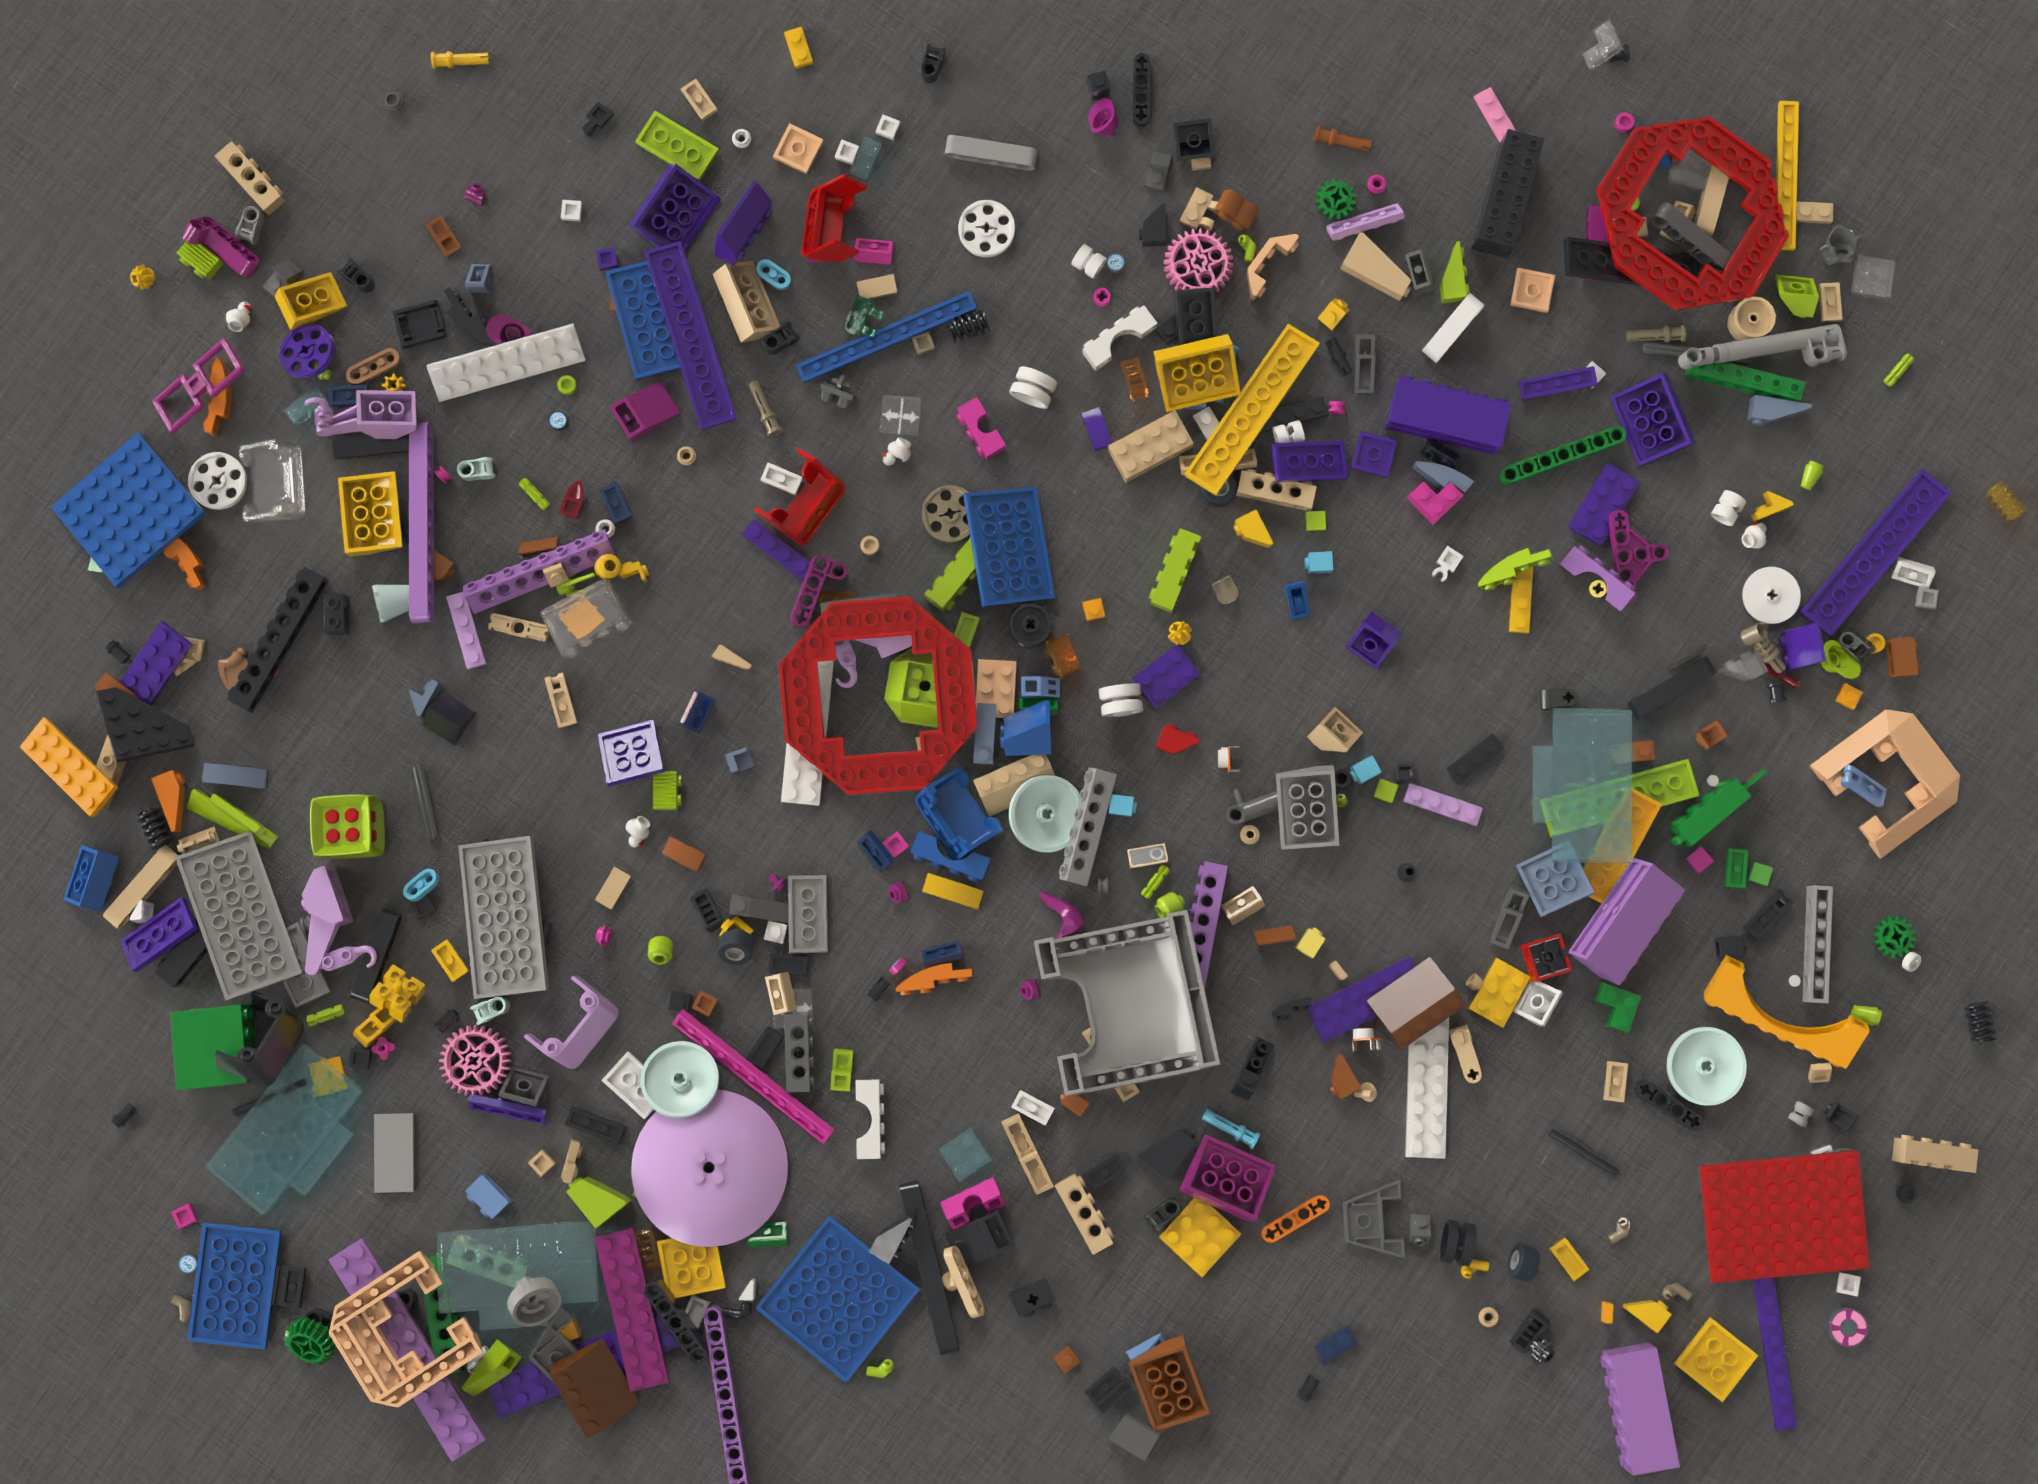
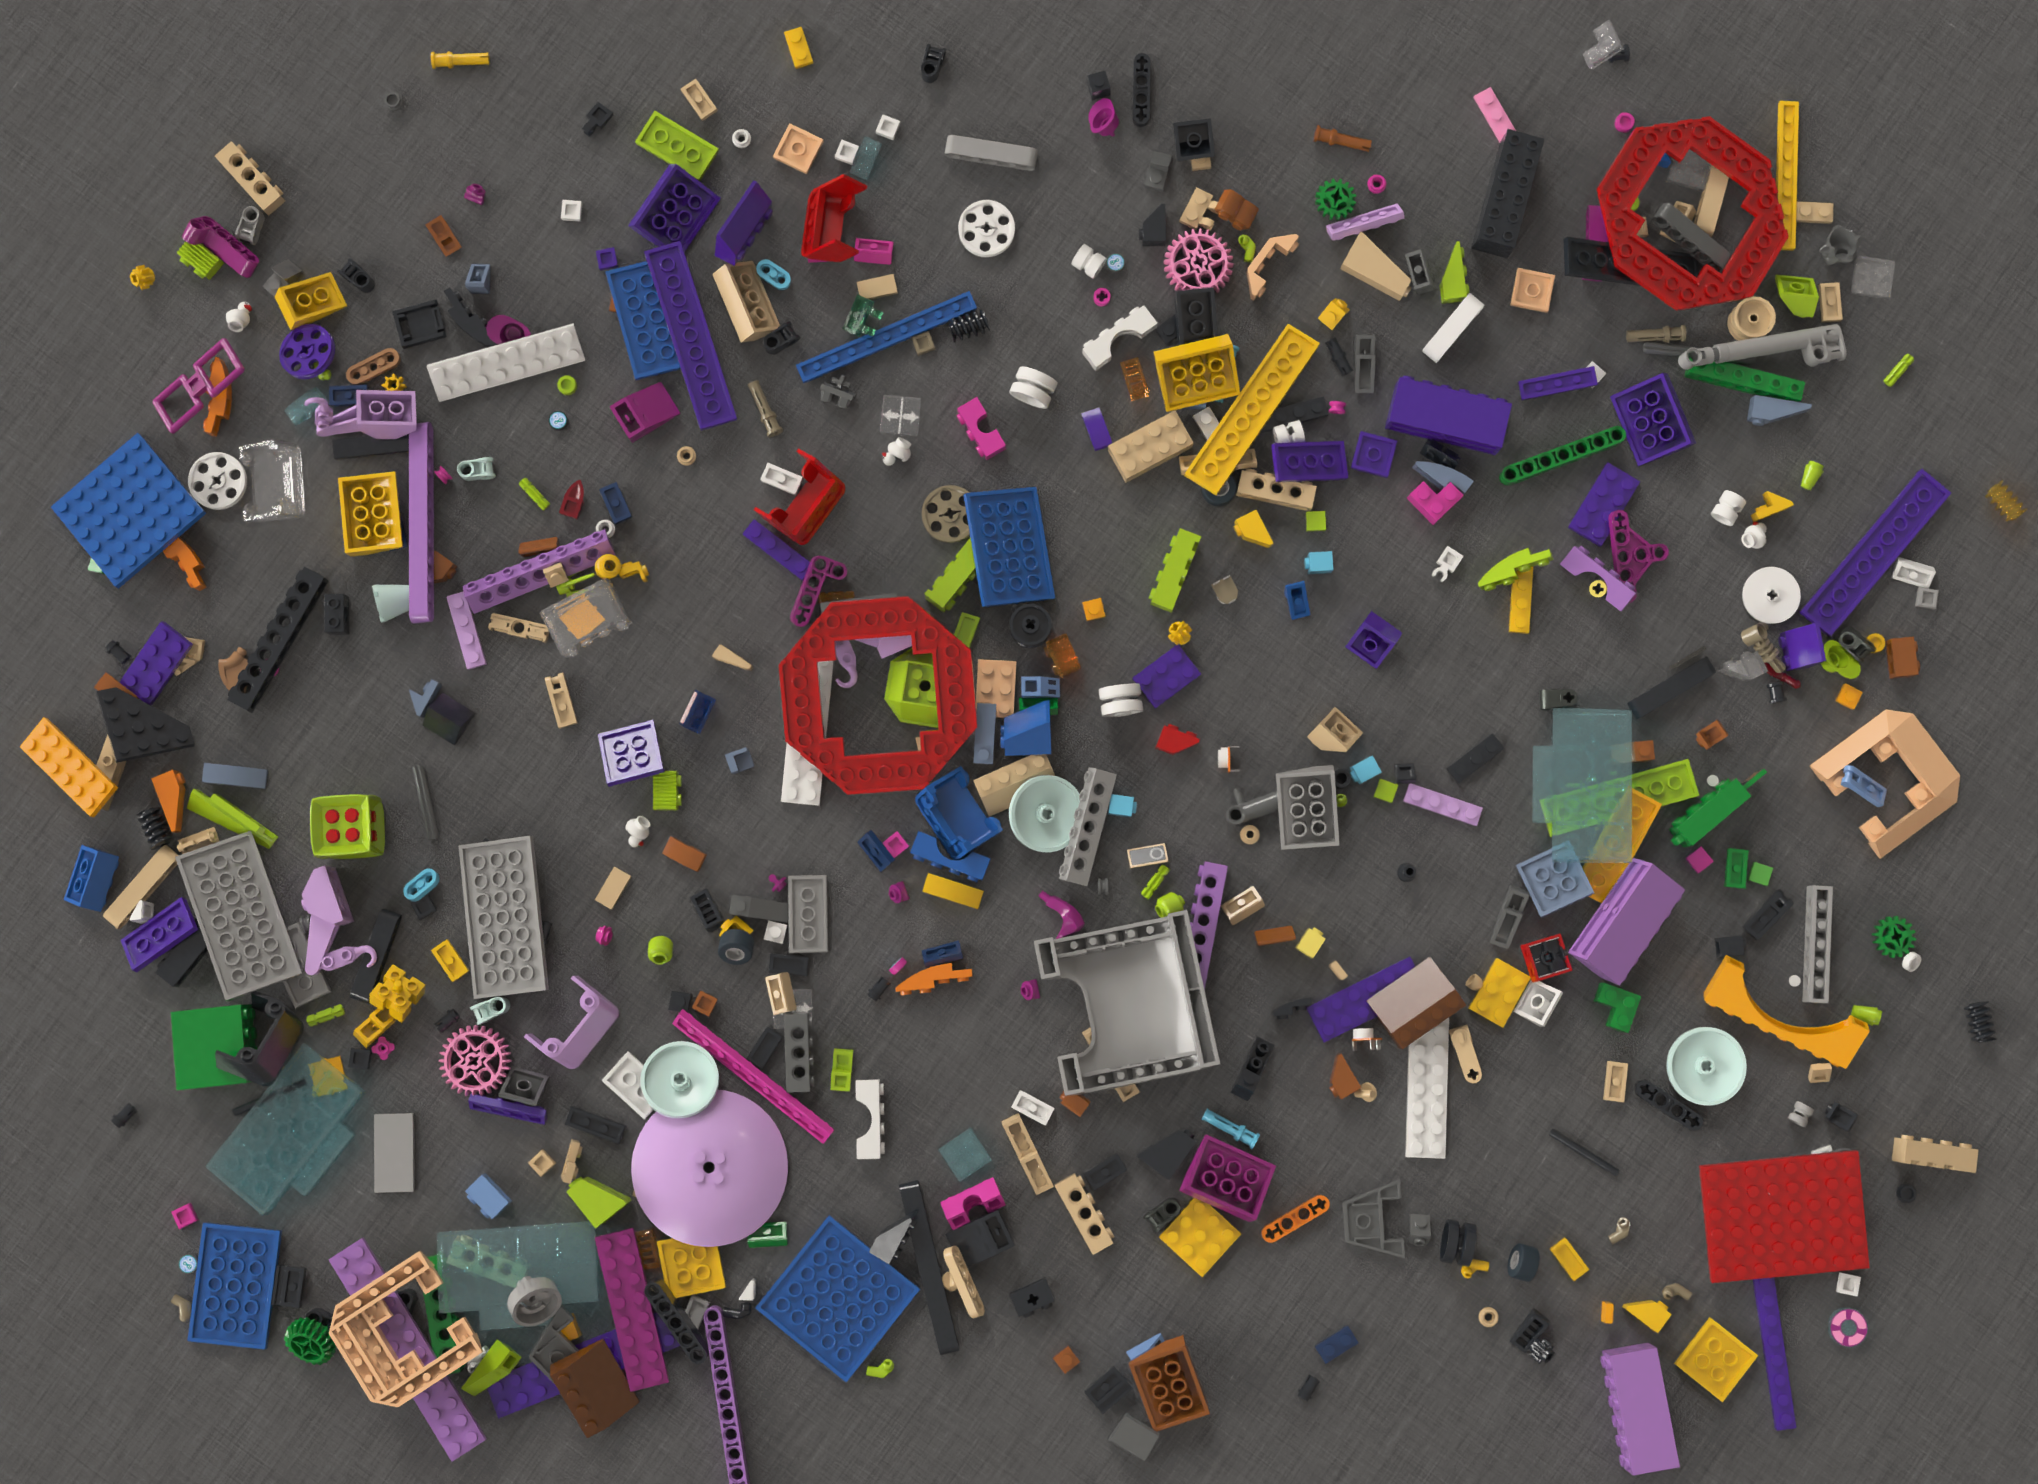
(870, 545): tan tile -> none

